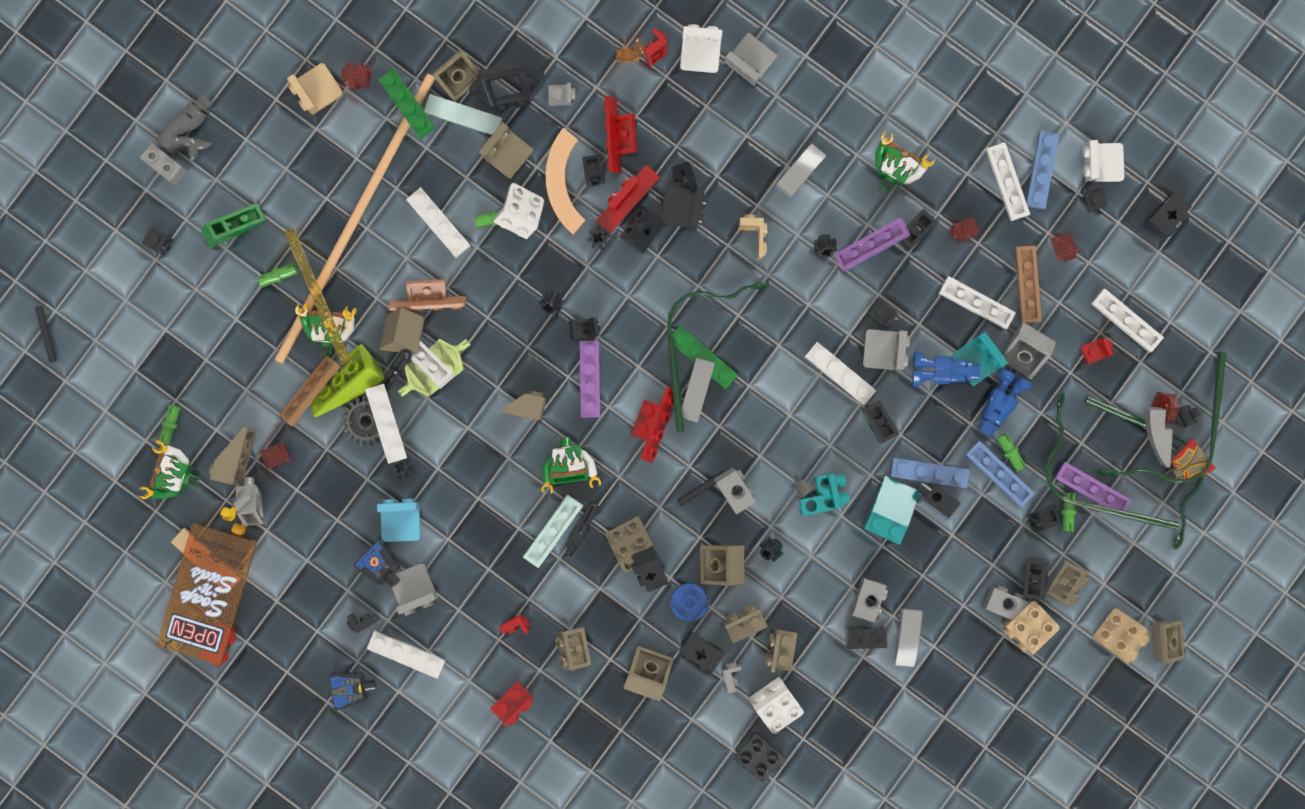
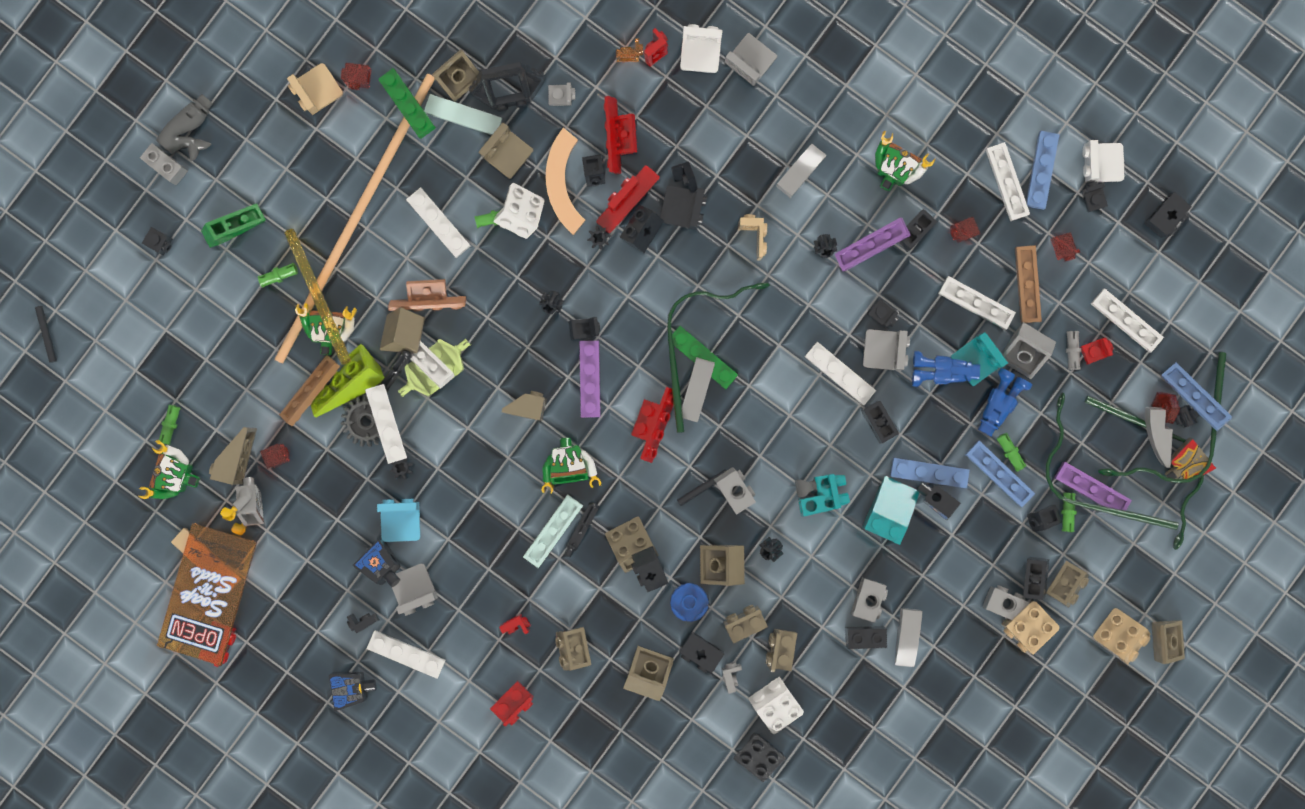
(1073, 350): none -> light grey pin
(1196, 396): none -> medium blue plate

